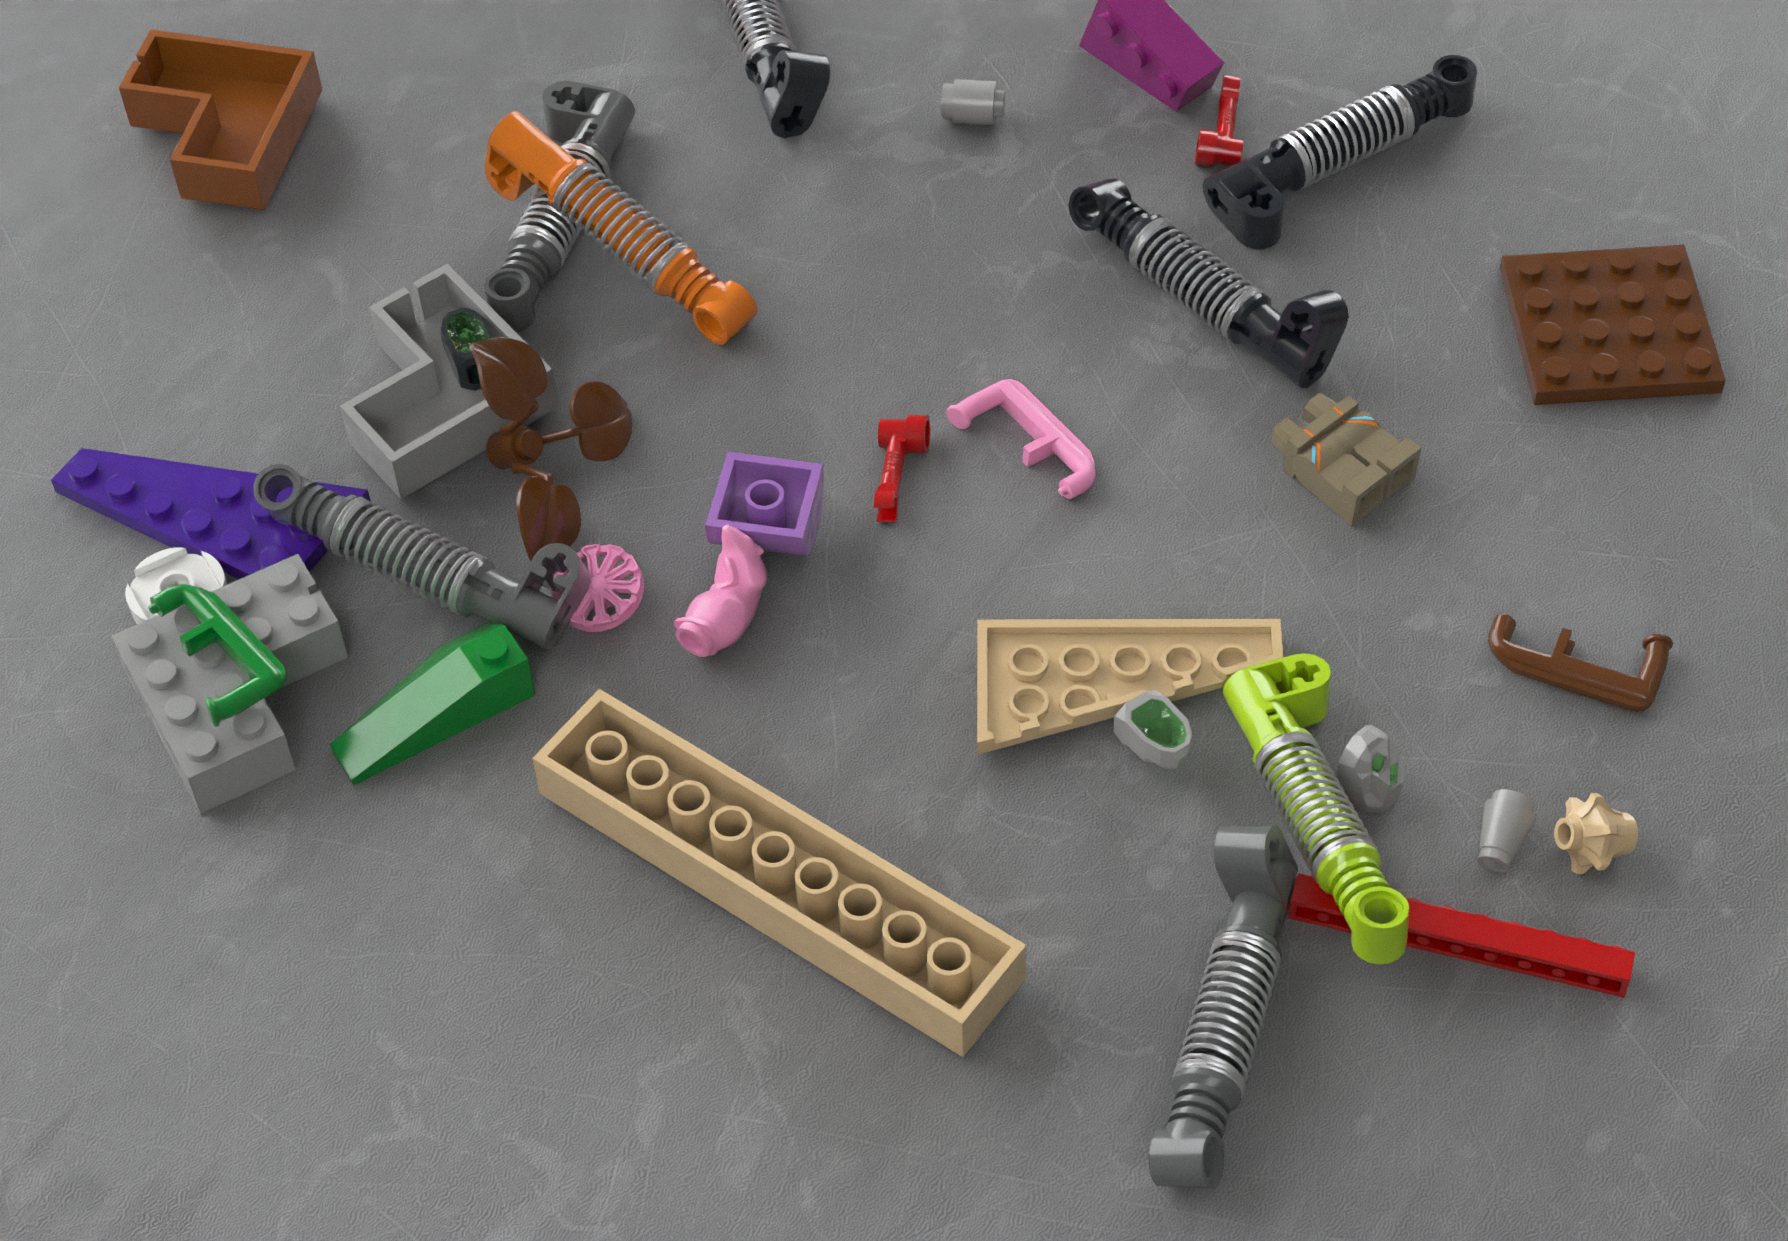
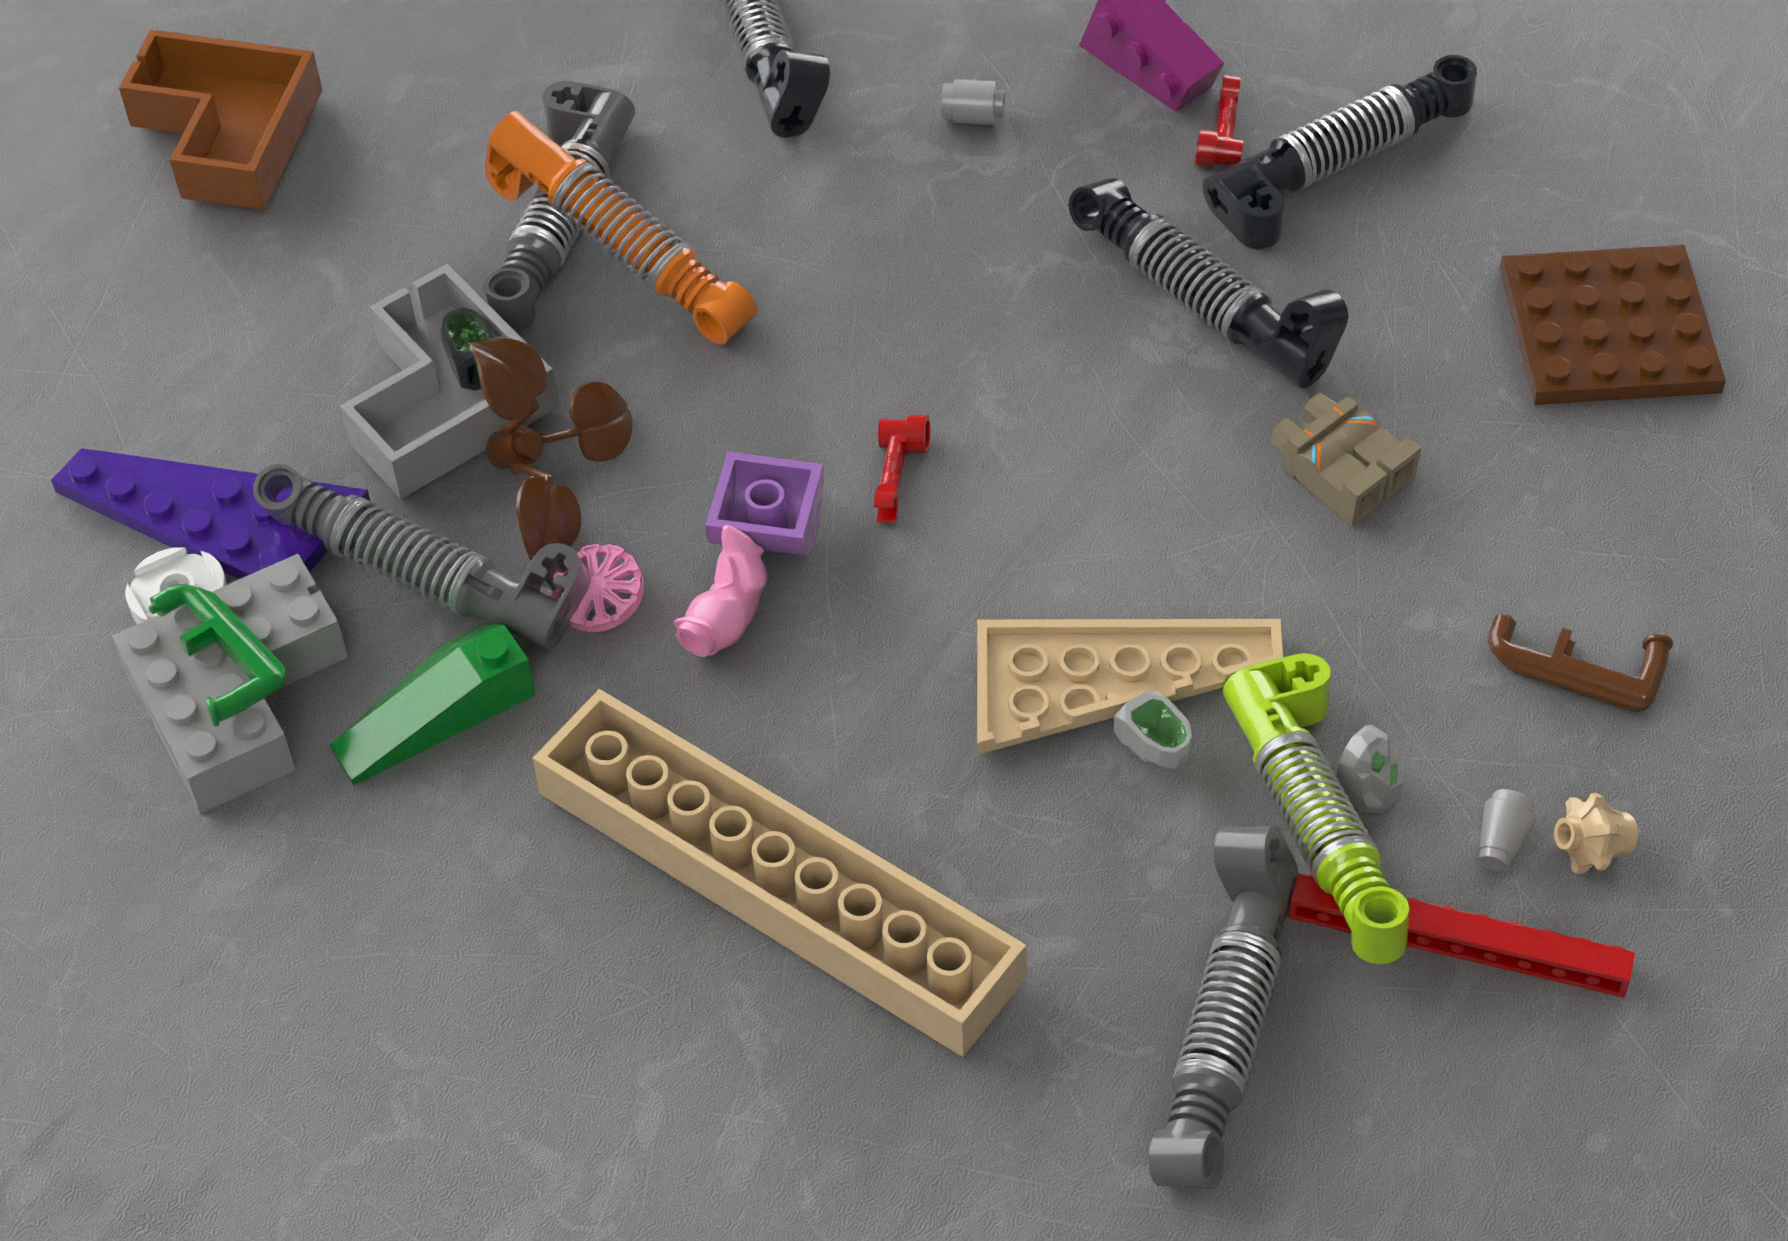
(1047, 431): bright pink piece -> none

